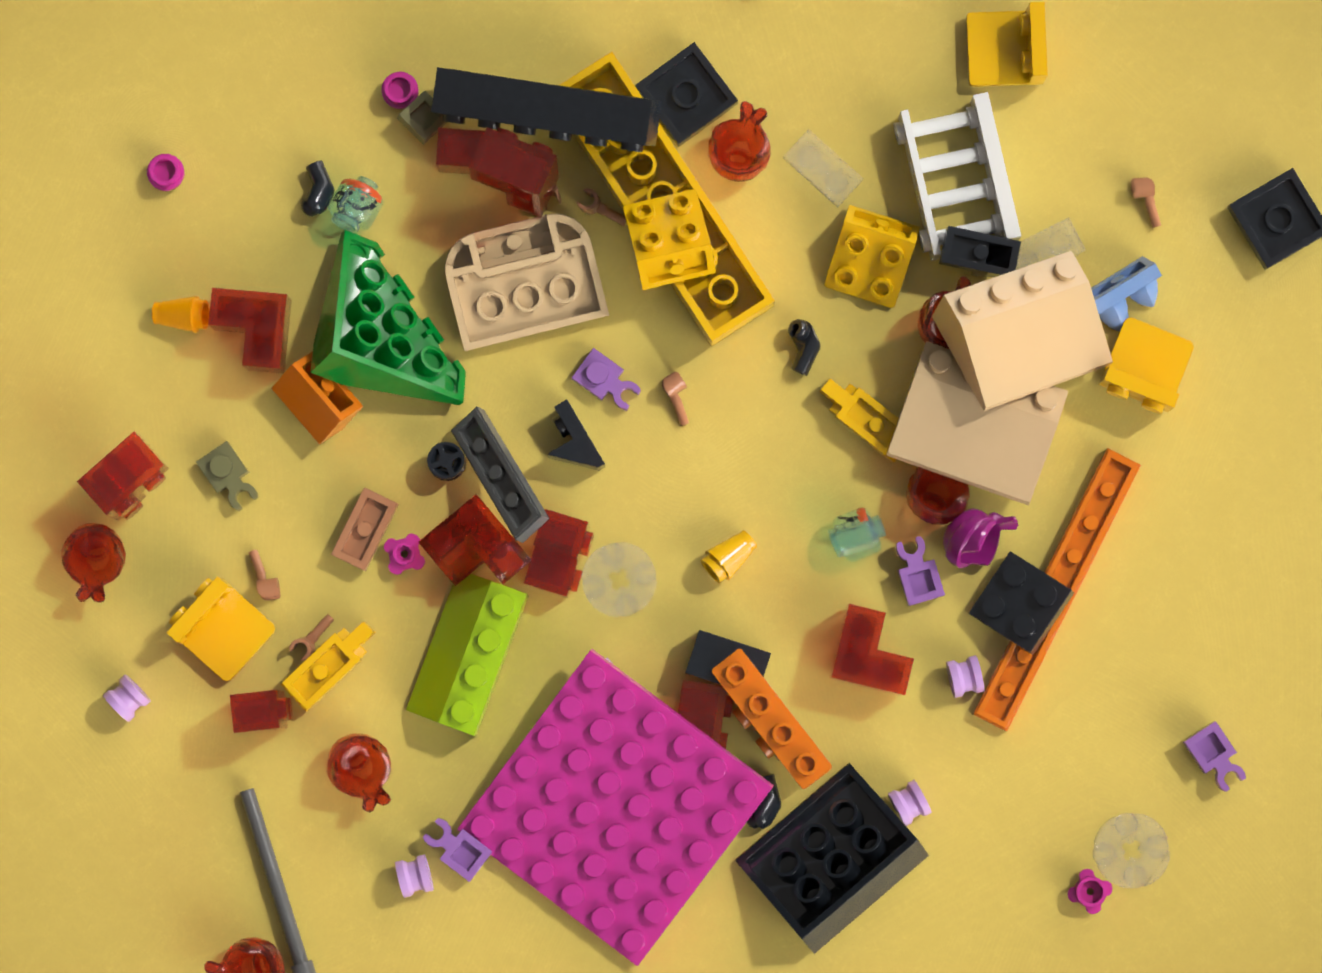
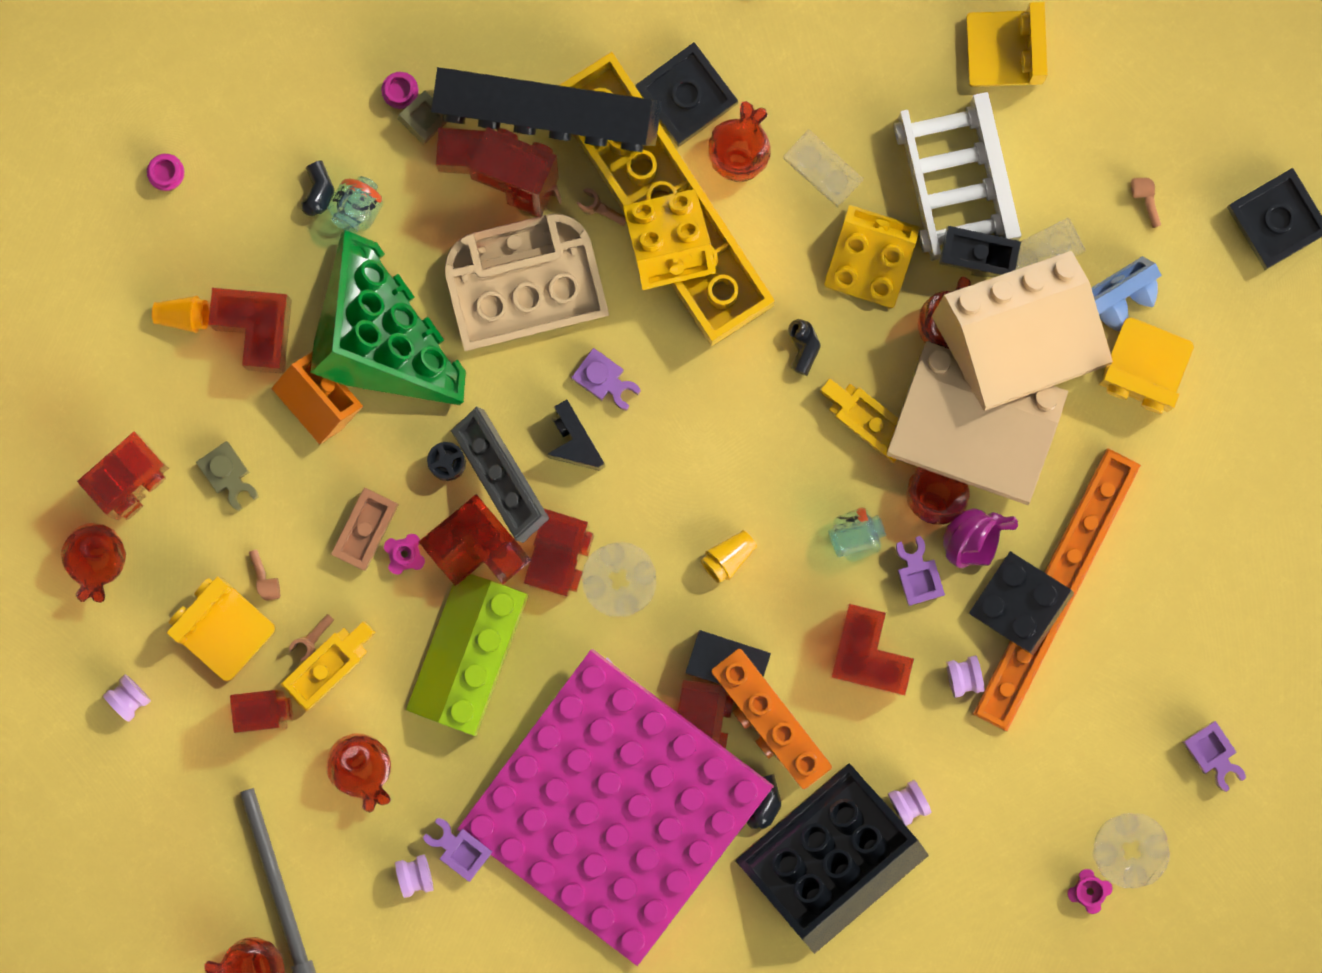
(672, 386): nougat hand -> none

